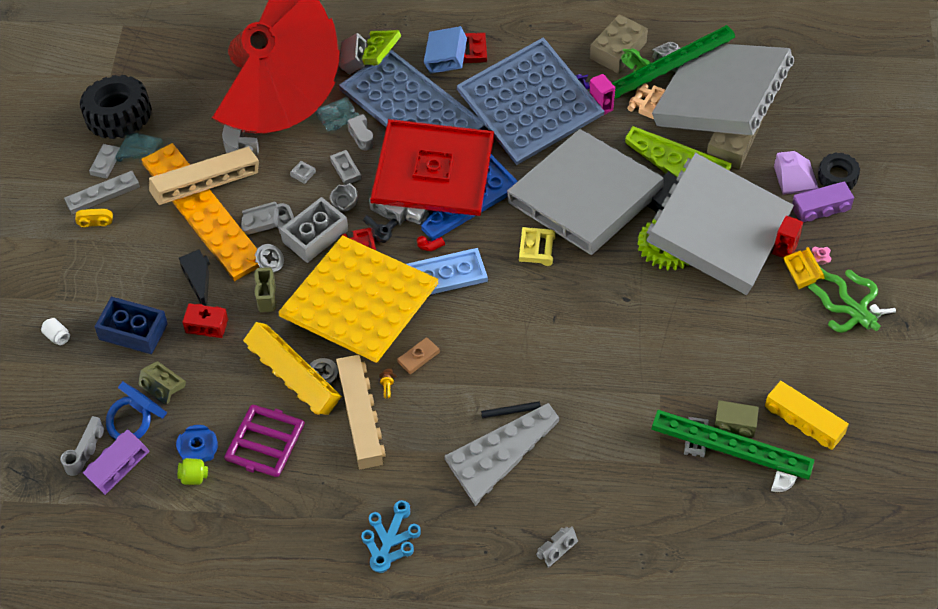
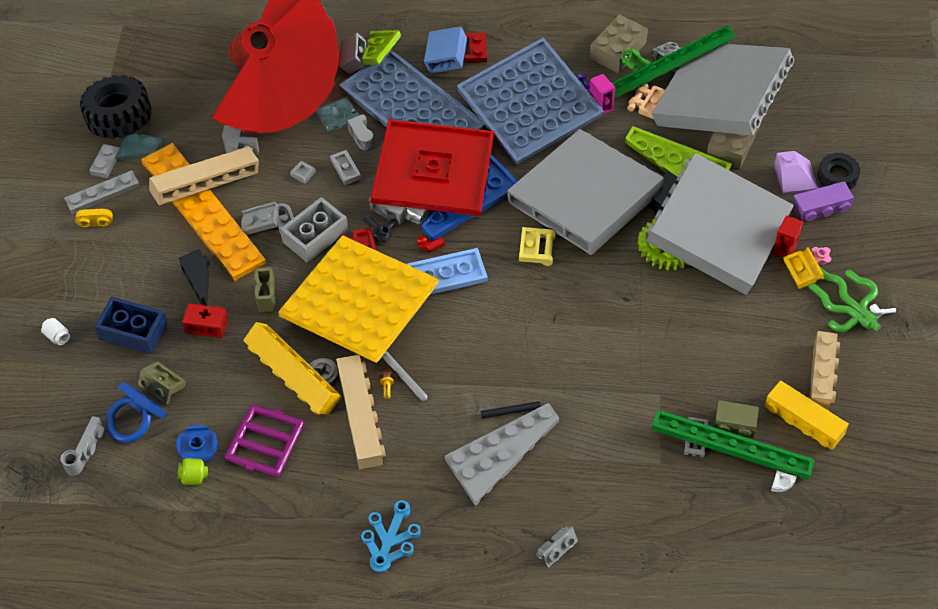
(116, 461): medium lavender brick -> none
(275, 255): light grey gear -> none
(344, 197): light grey hair -> none
(404, 376): none -> light grey piece
(418, 355): medium nougat plate -> none
(823, 368): none -> tan brick

